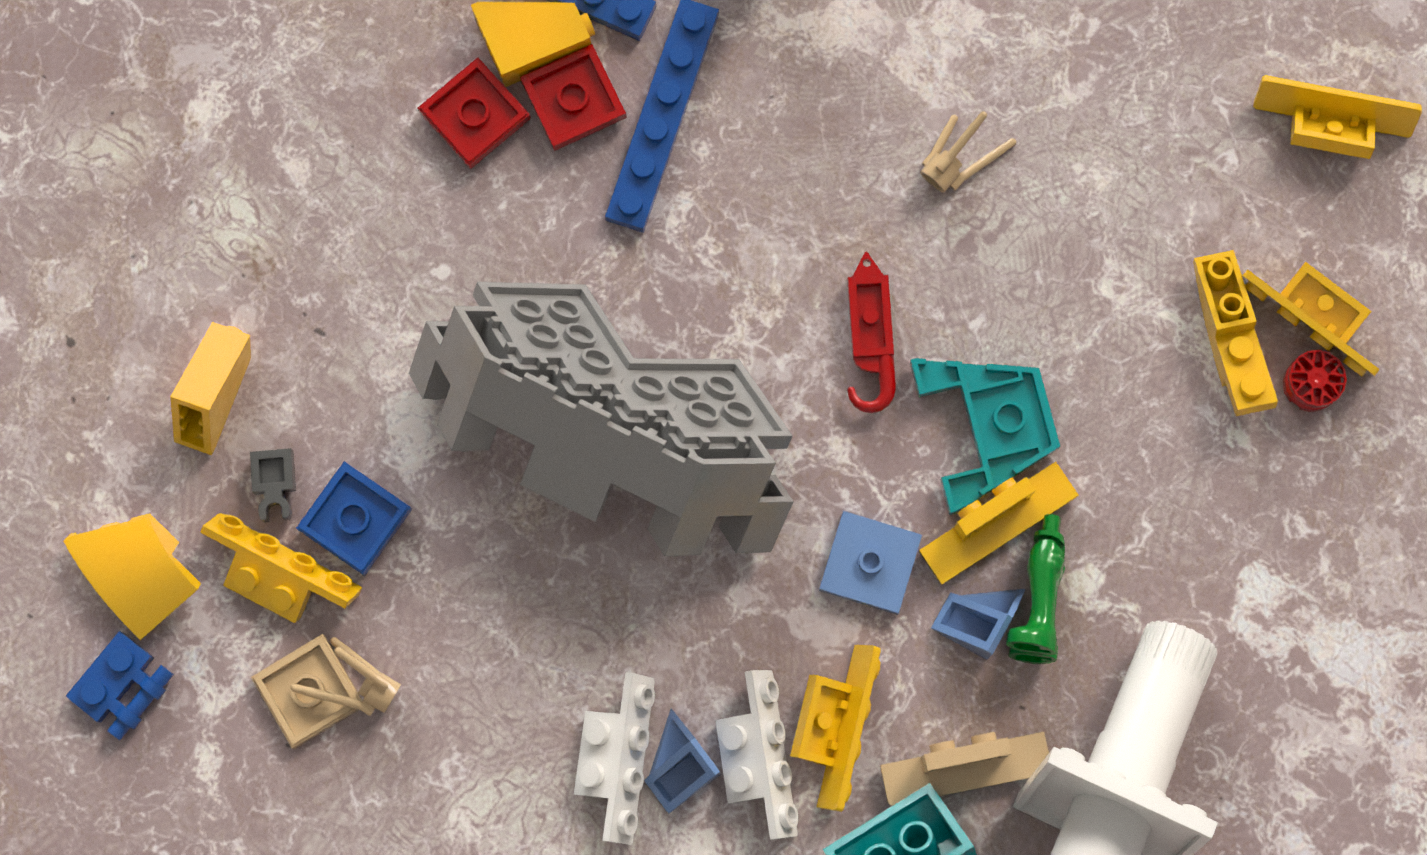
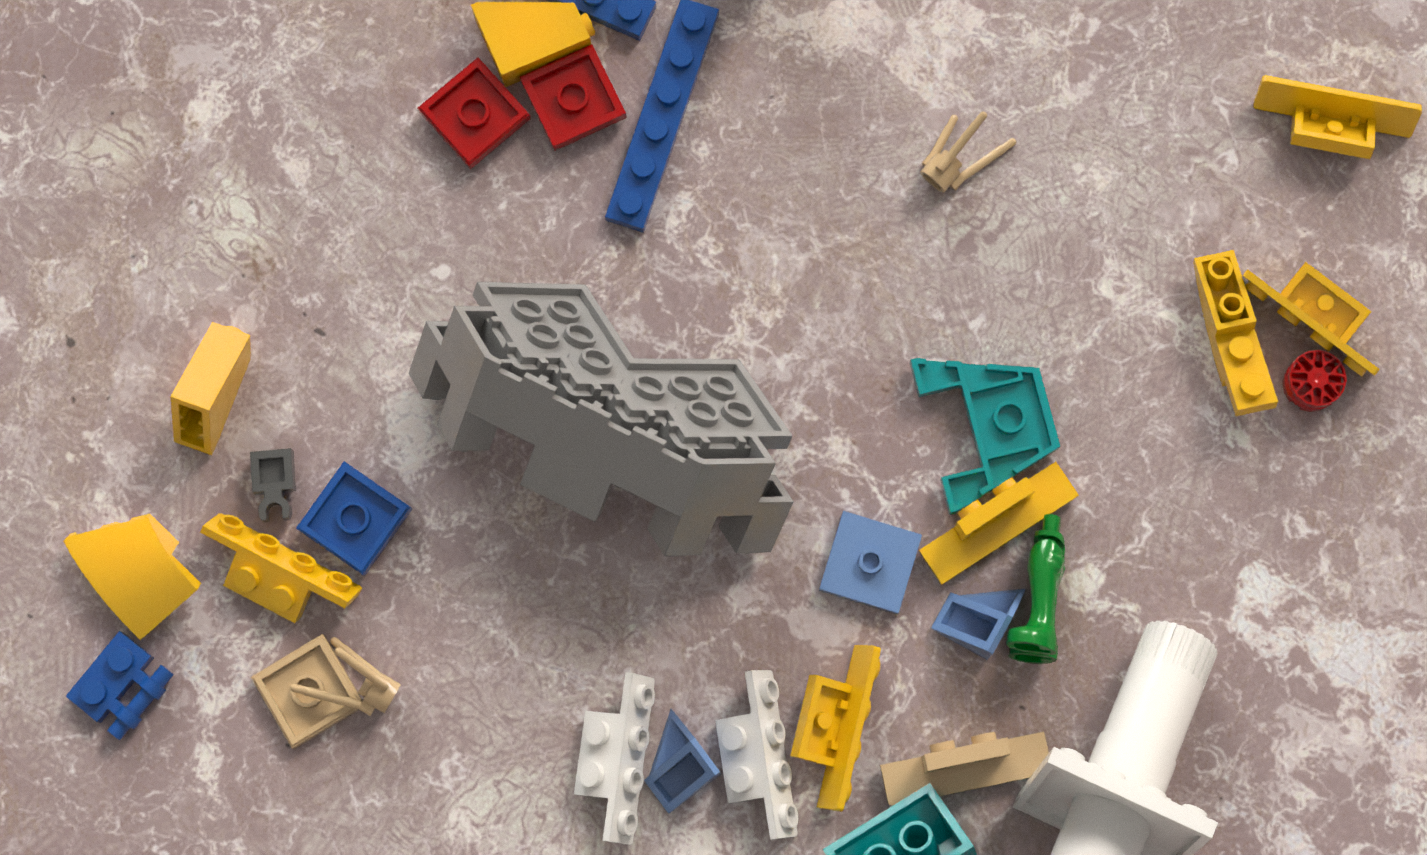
(871, 332): red plate -> none

